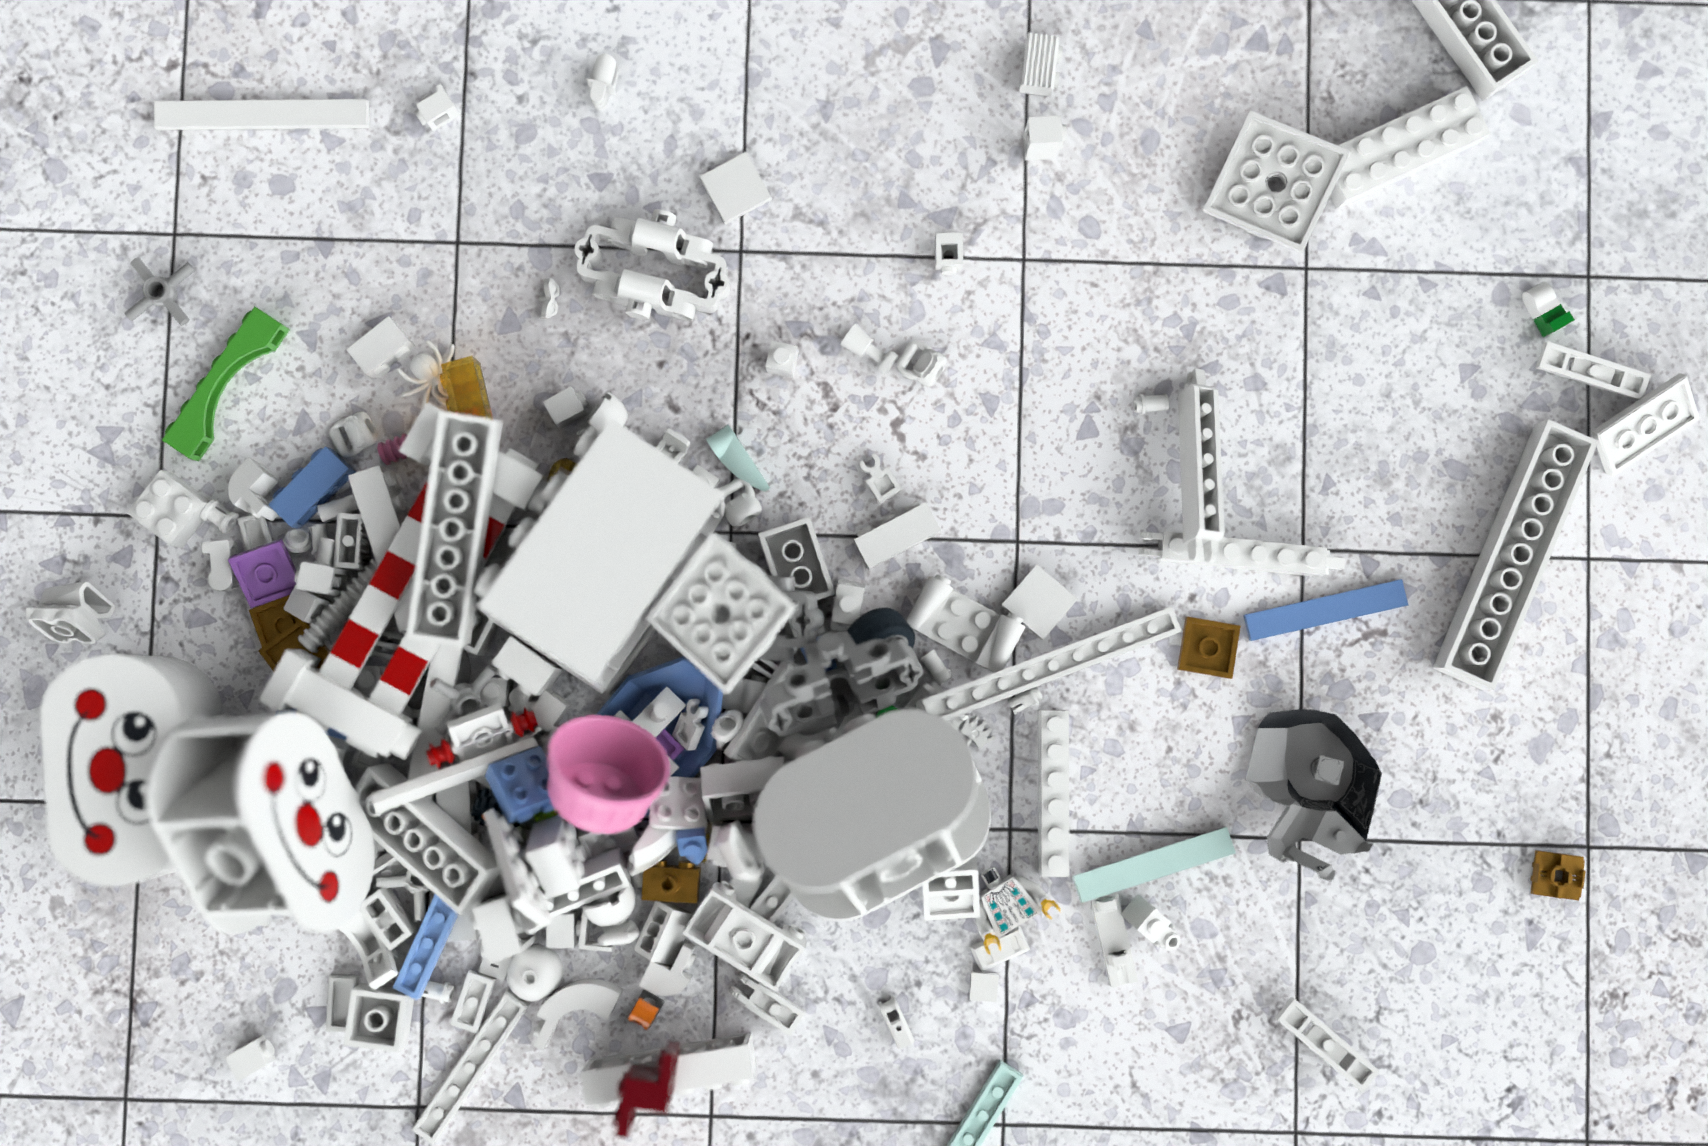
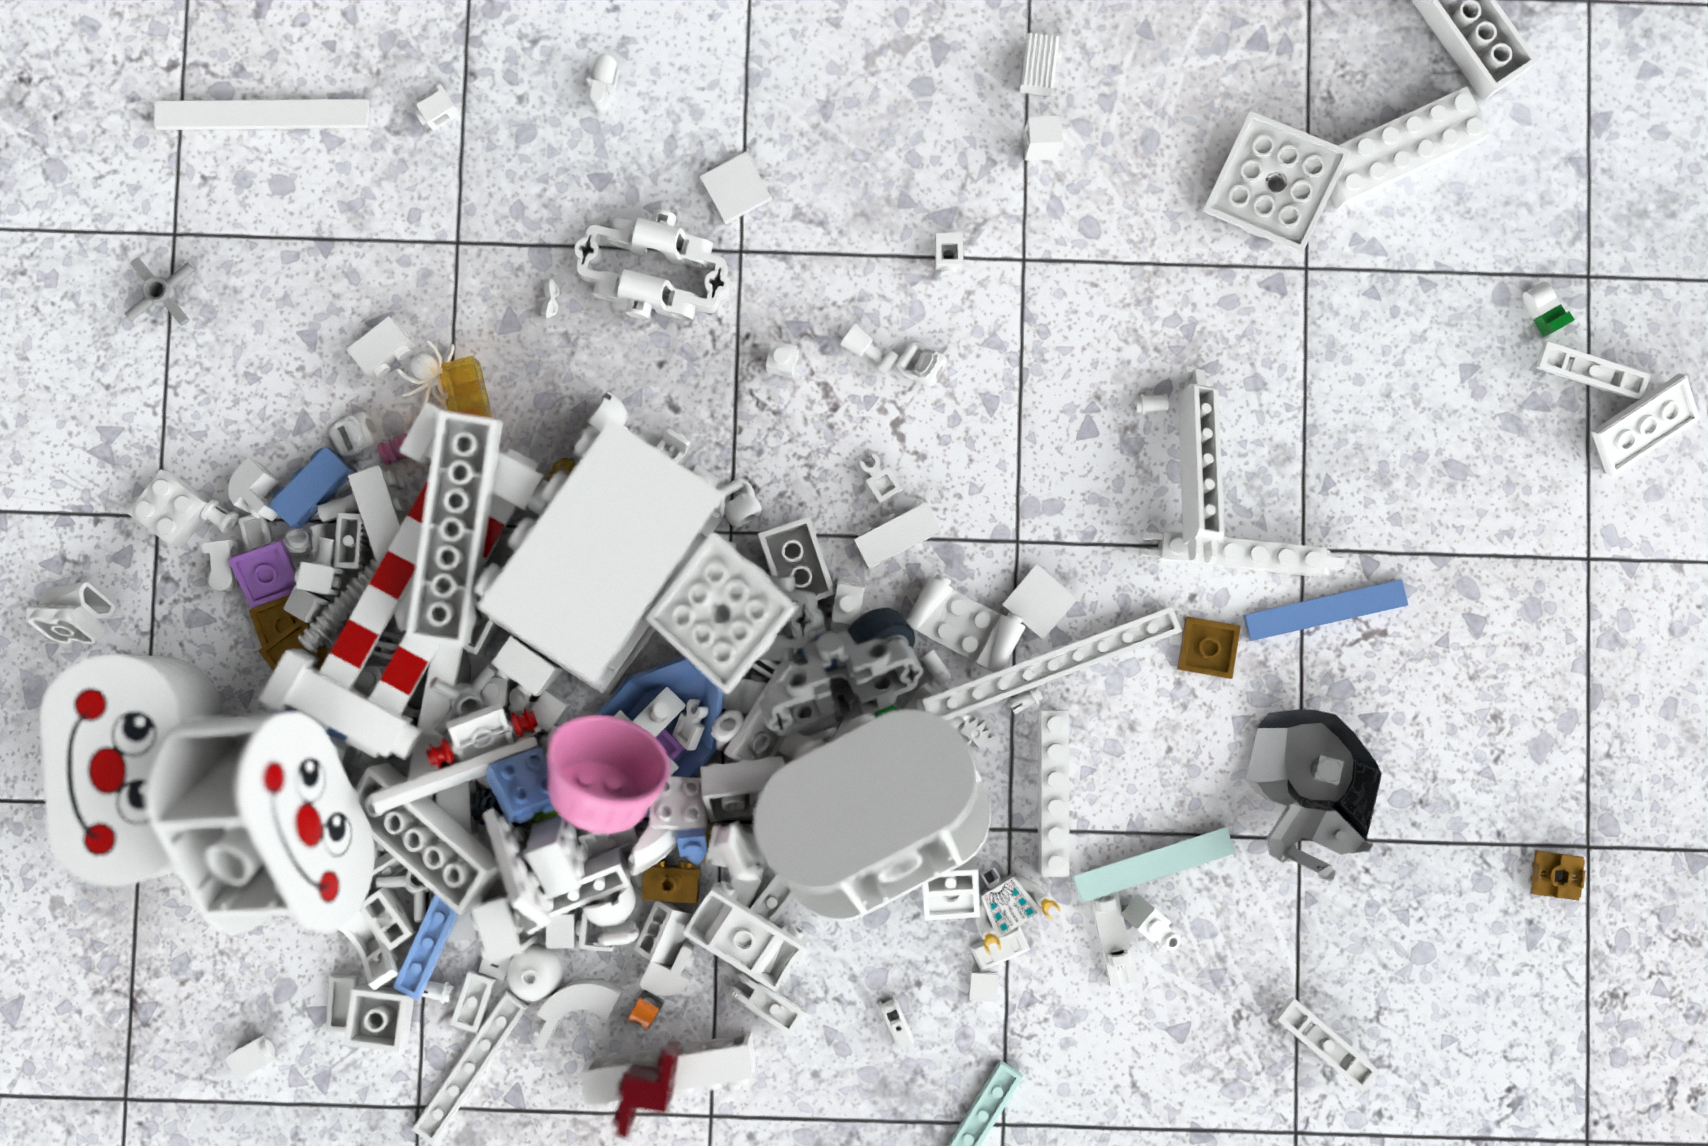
(194, 427): bright green arch -> none
(566, 407): white brick -> none
(735, 457): light aqua piece -> none
(1515, 554): white brick -> none

